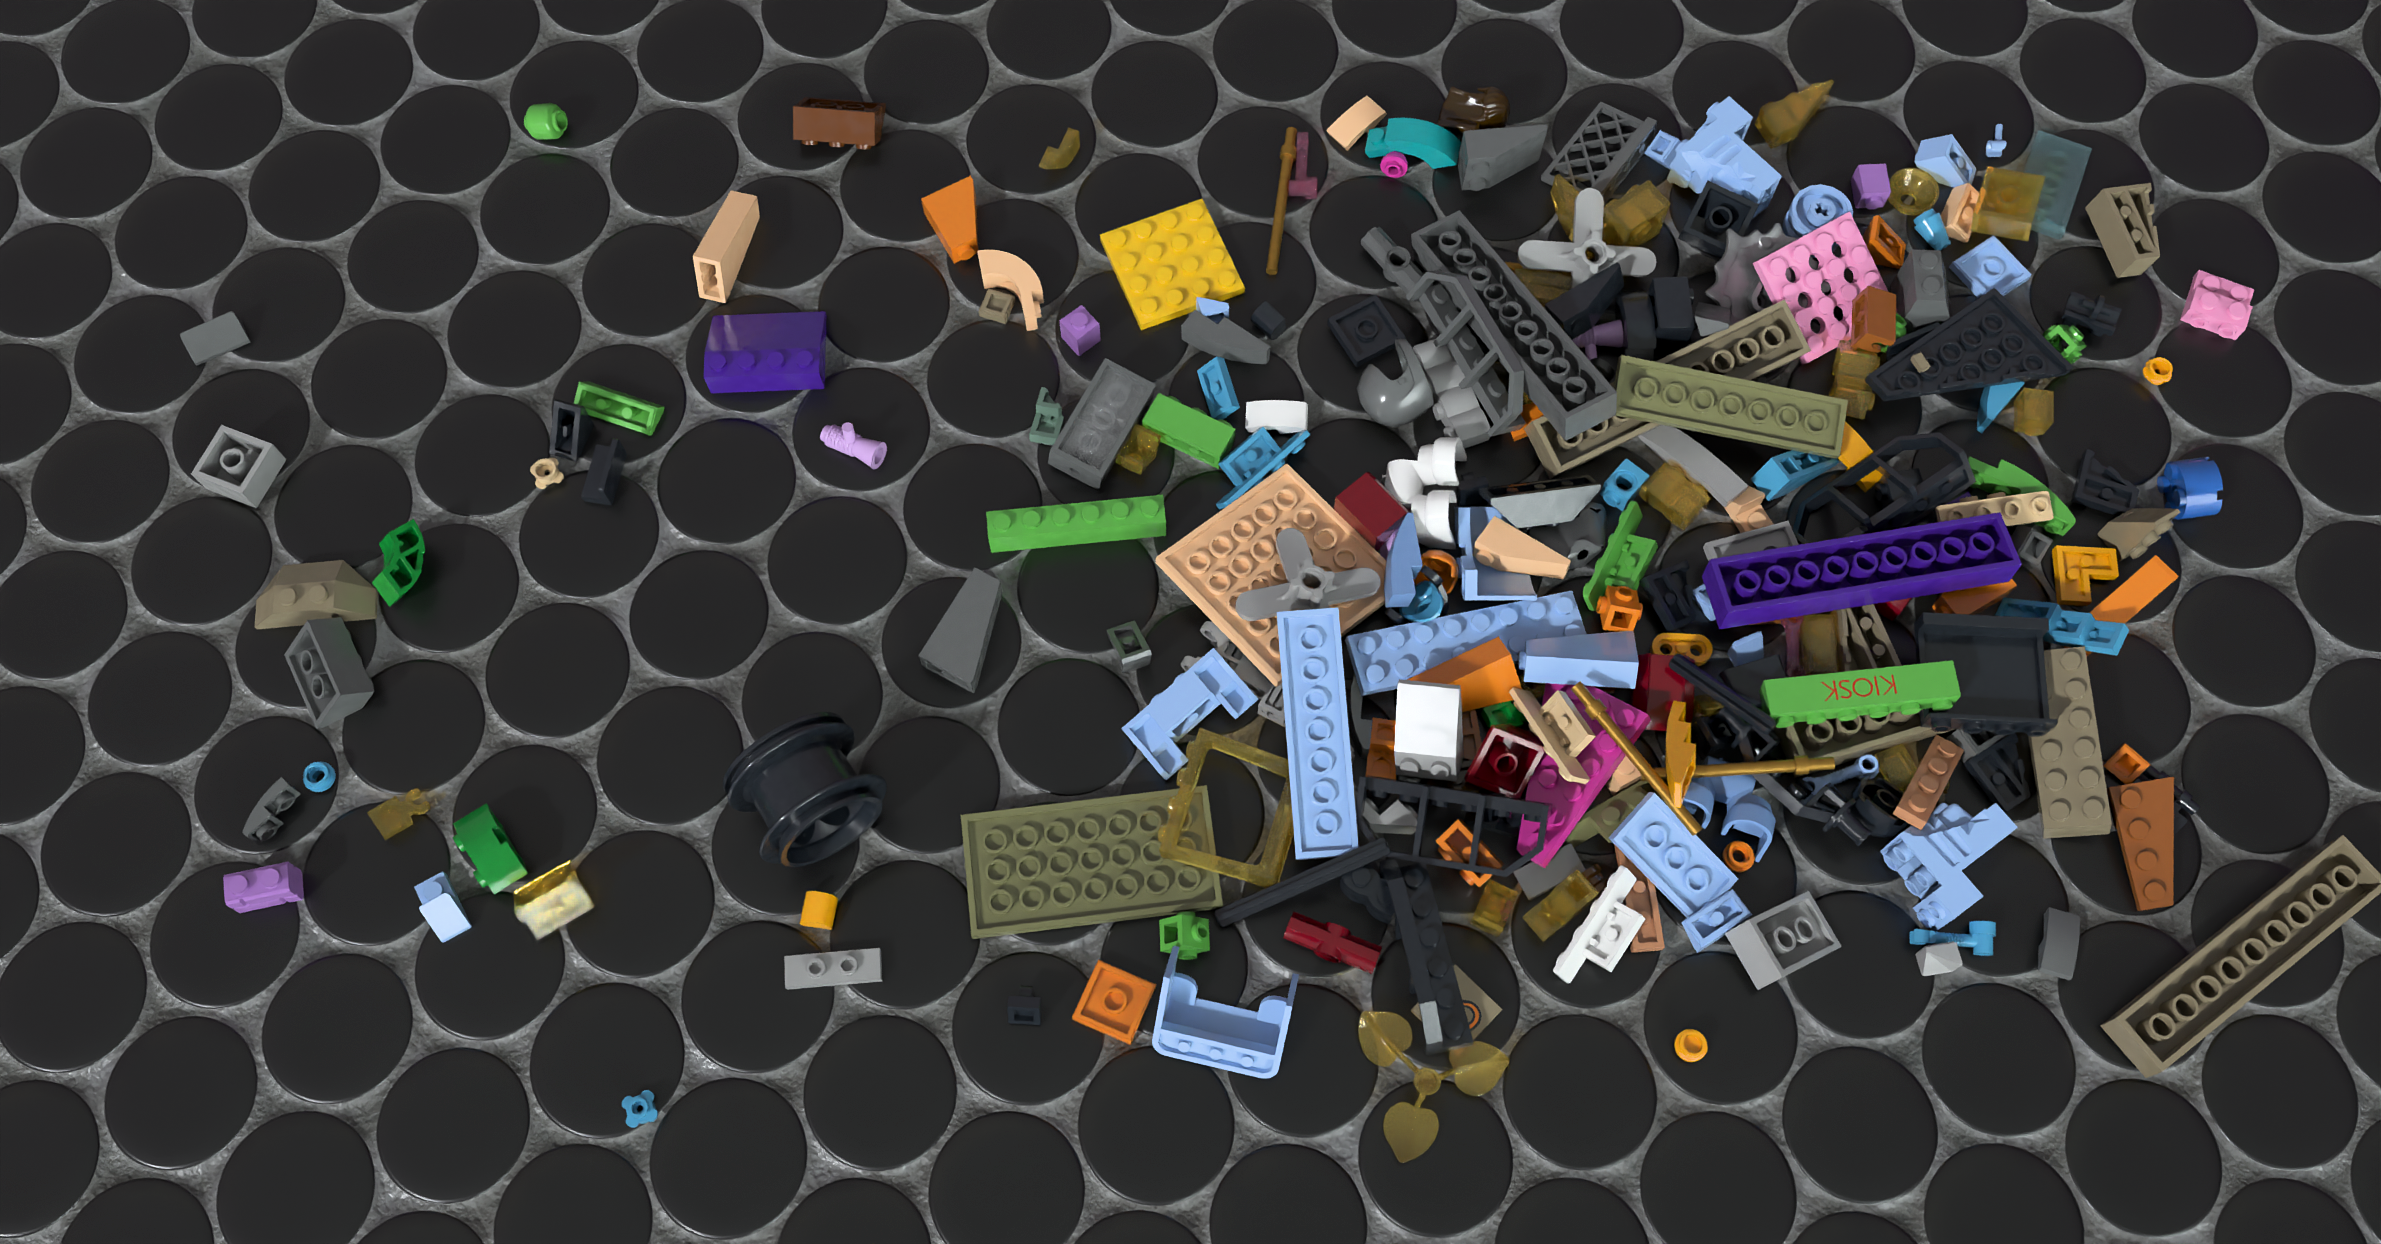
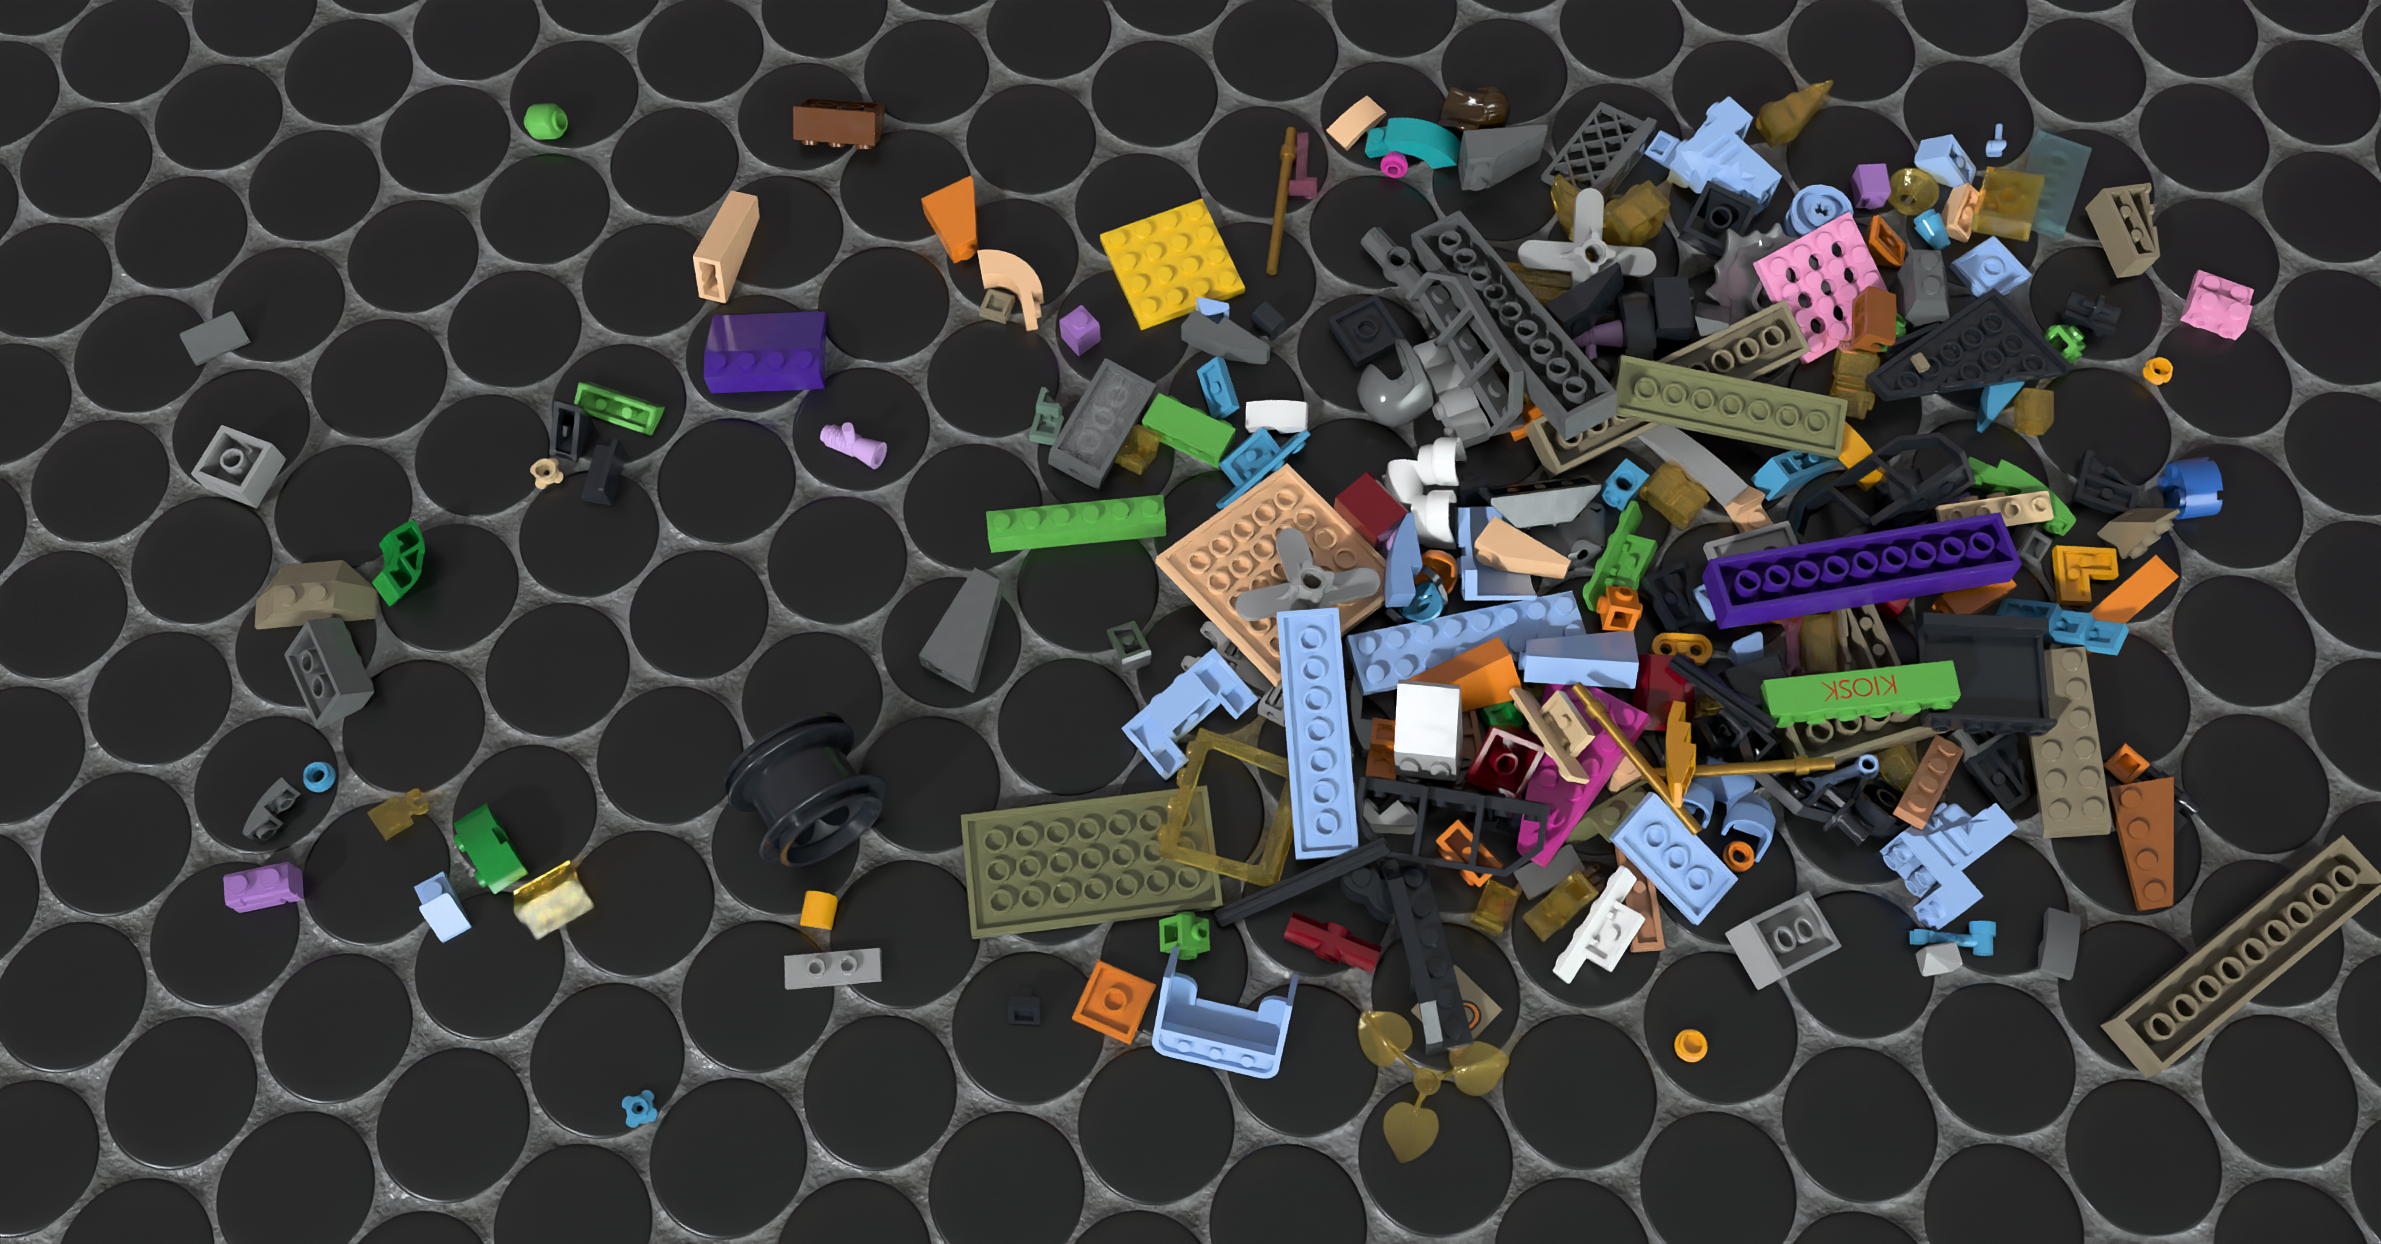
(1062, 157): clear yellow slope -> none
(1715, 920): light blue slope -> none

